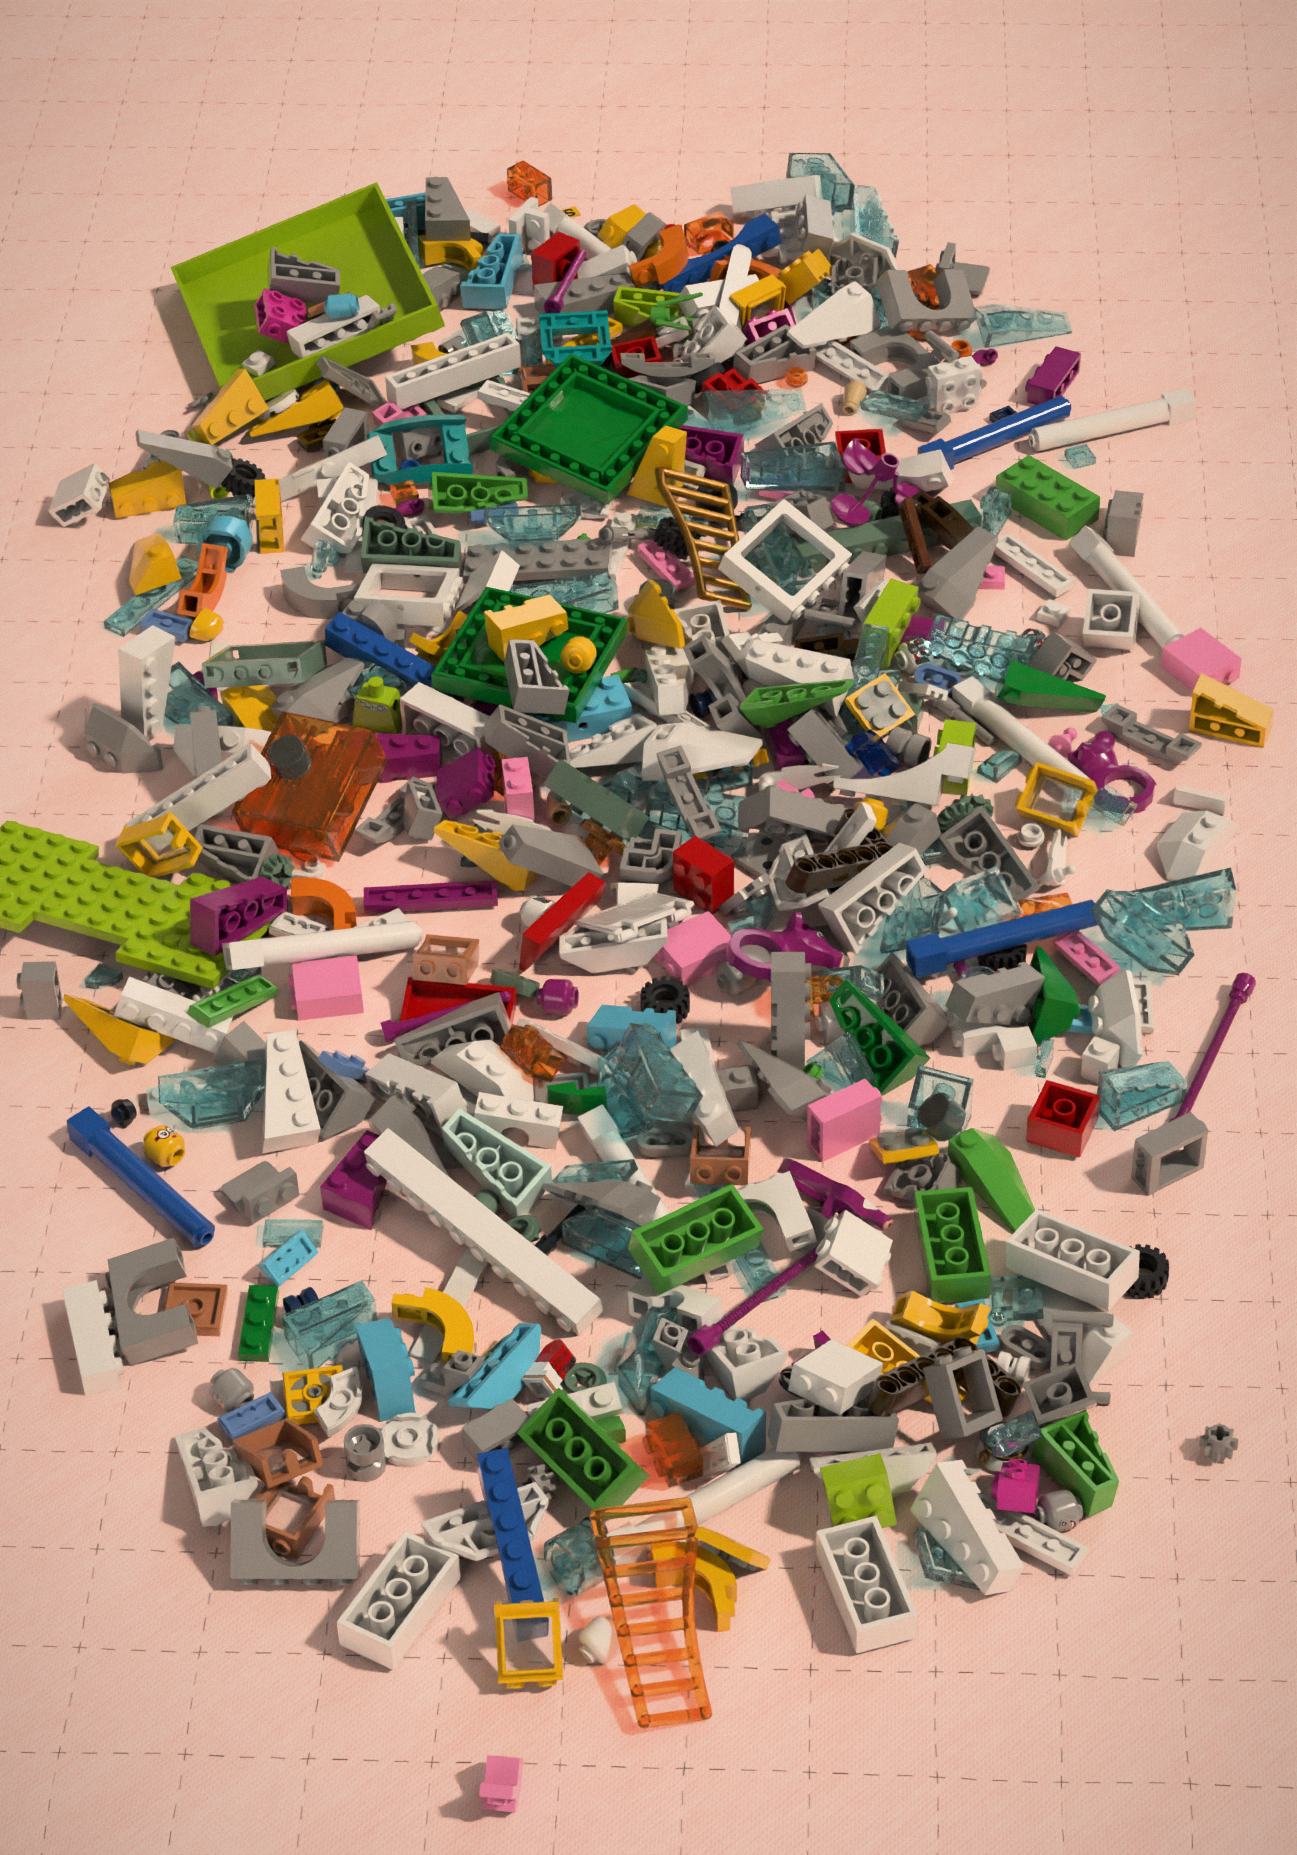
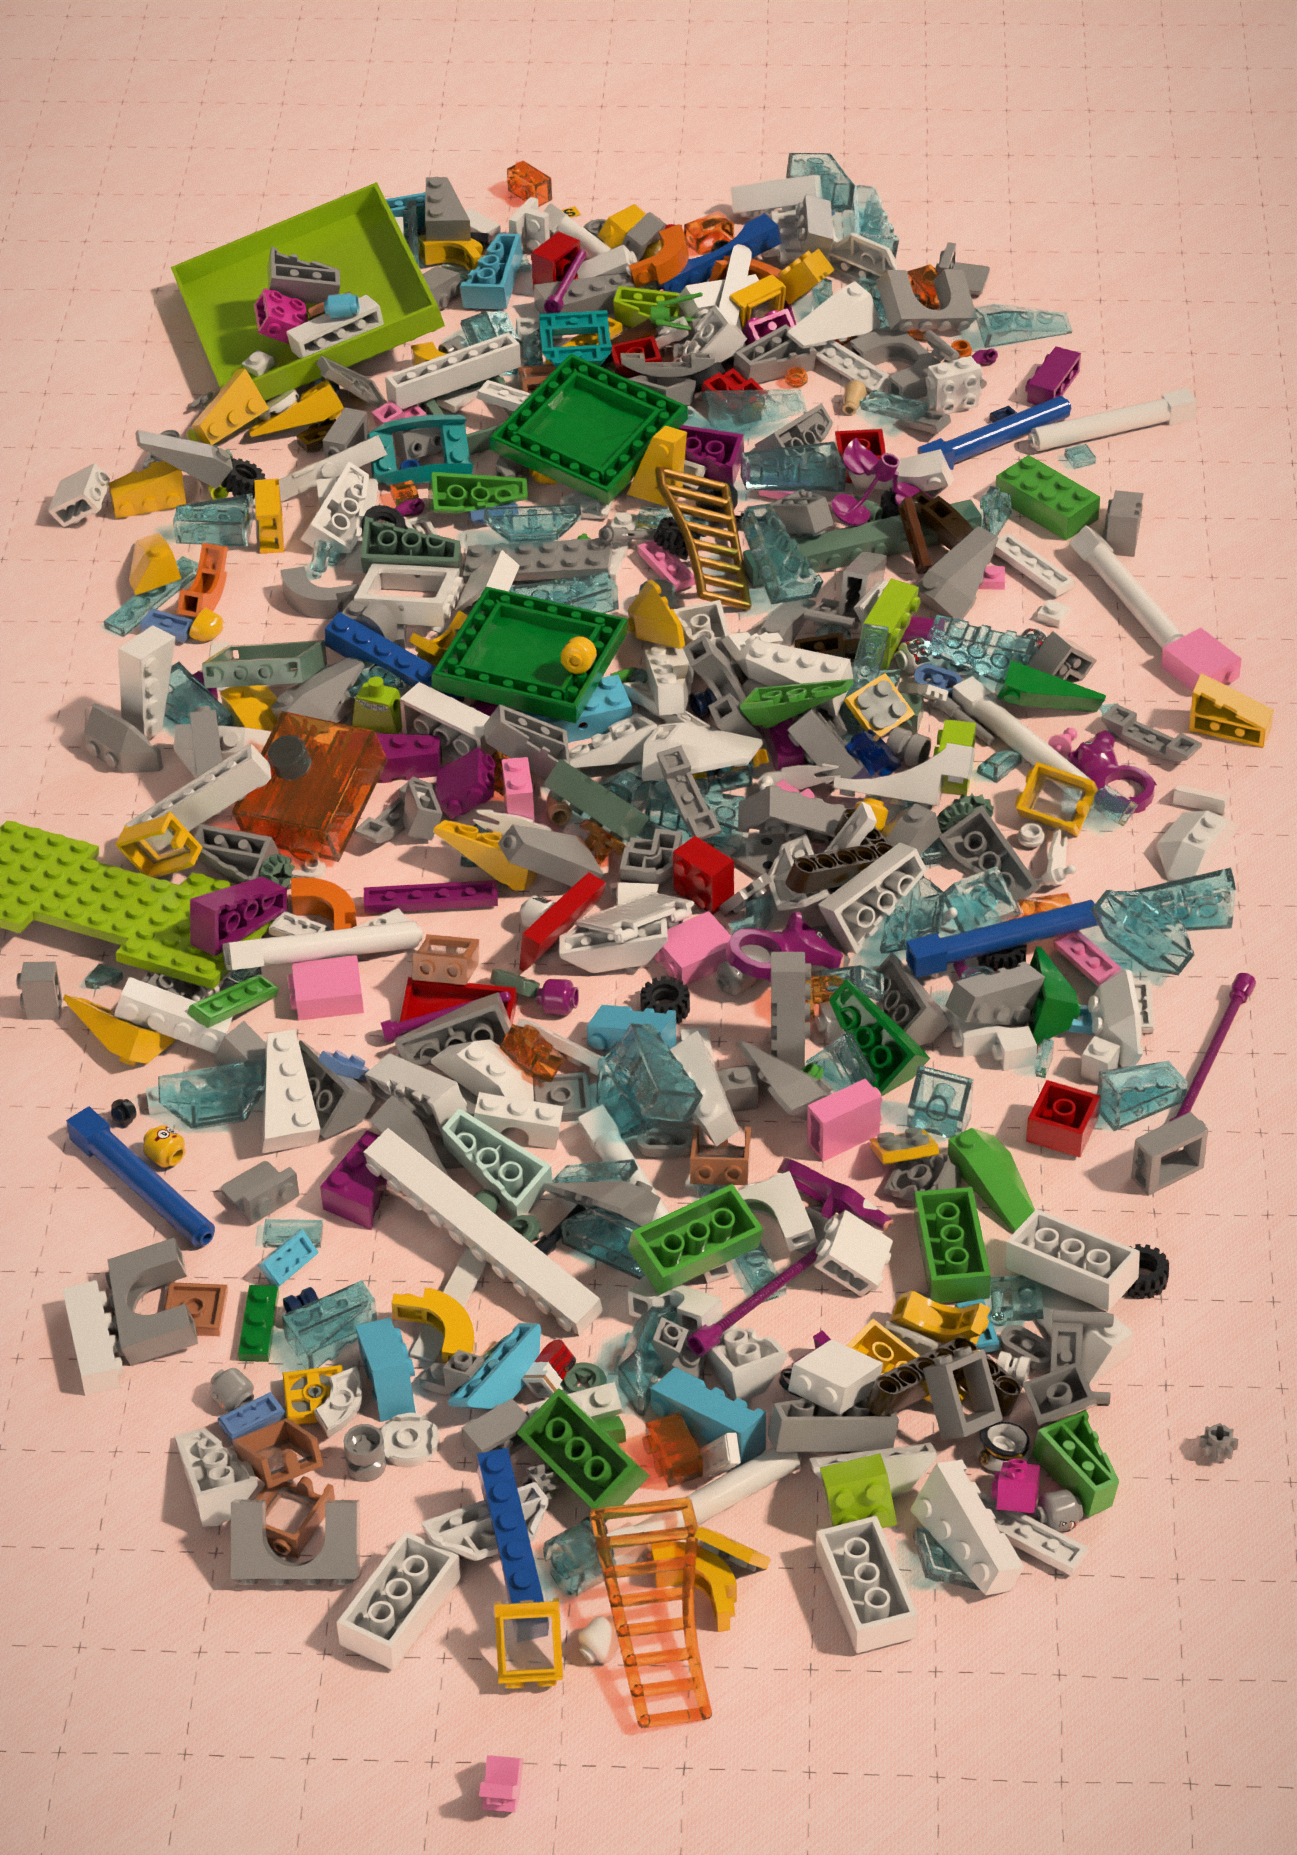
(230, 533): medium azure brick -> none
(383, 317): light grey tile -> none
(531, 681): light grey wedge -> none
(534, 620): yellow wedge -> none
(575, 1100): green slope -> none
(765, 590): white piece -> none
(861, 271): light grey slope -> none
(941, 1116): clear light blue piece -> none
(1013, 1435): clear light blue piece -> none
(1111, 619): white brick -> none

